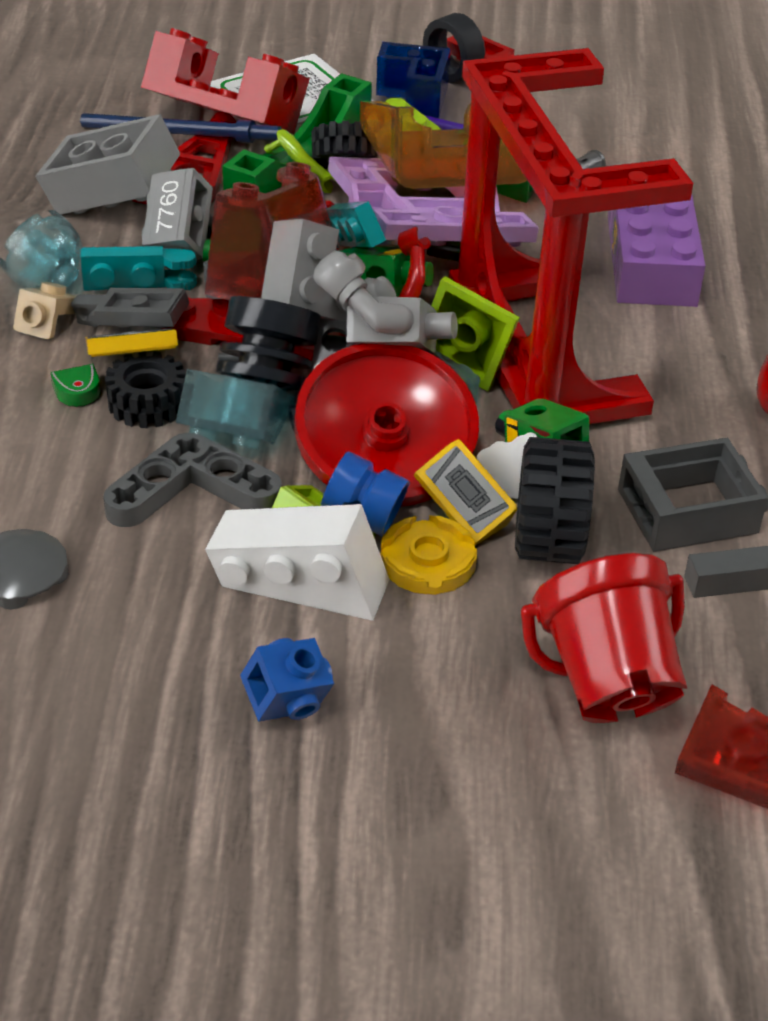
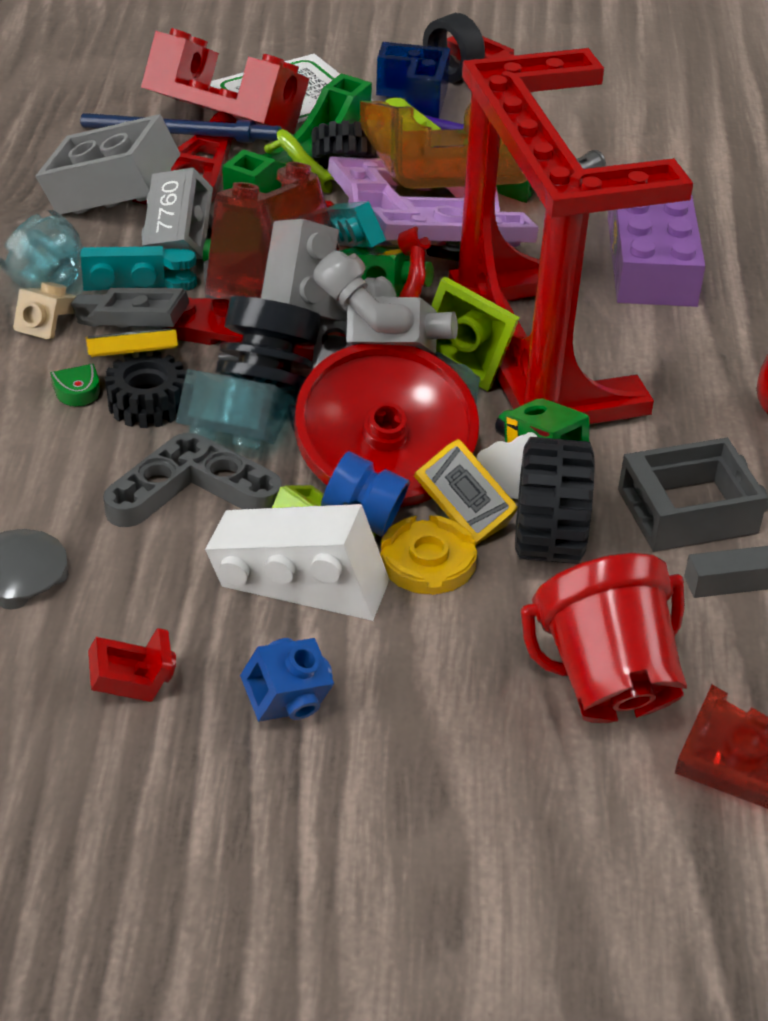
(131, 668): none -> red bracket

